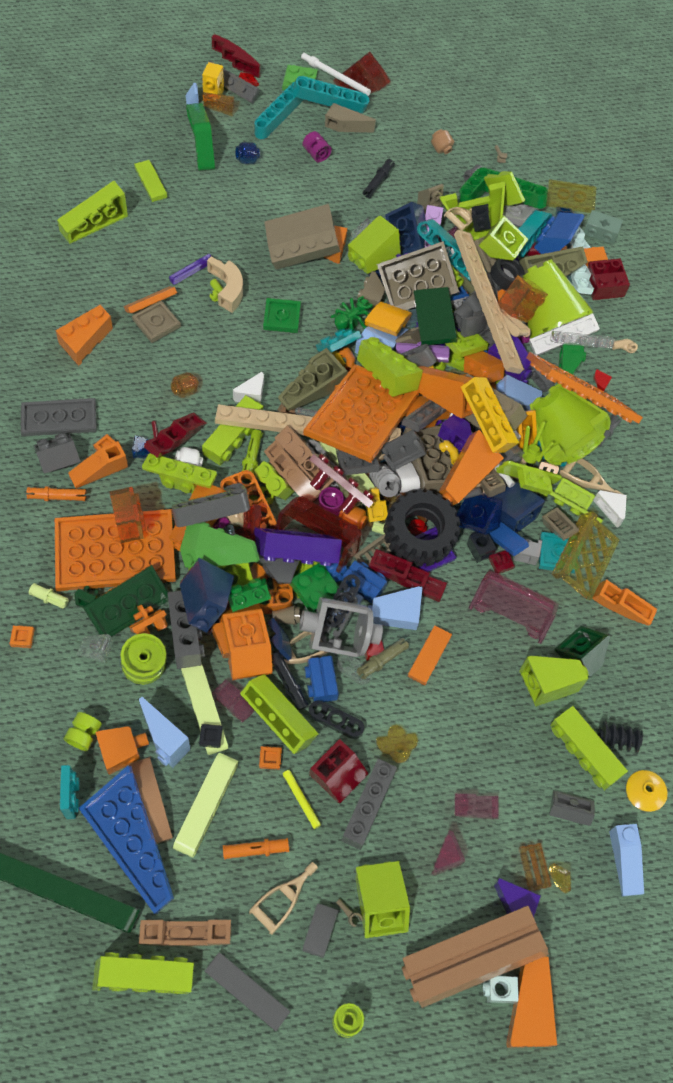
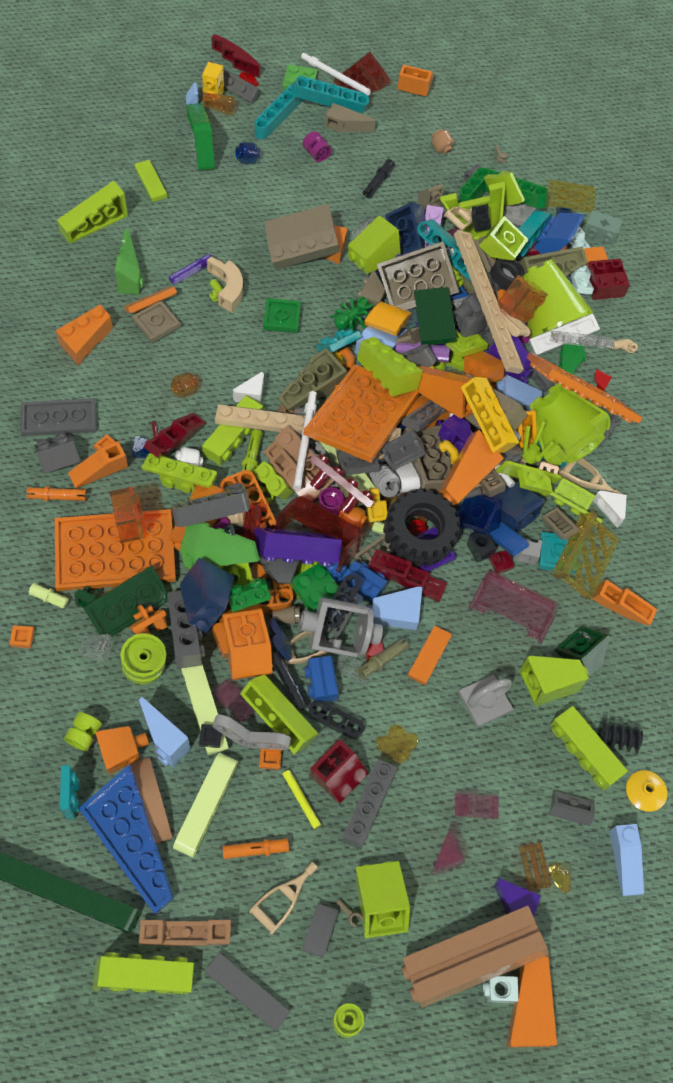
(127, 268): none -> bright green wedge
(245, 738): none -> light grey beam
(310, 409): none -> white bar
(415, 80): none -> orange slope
(487, 699): none -> light grey tile

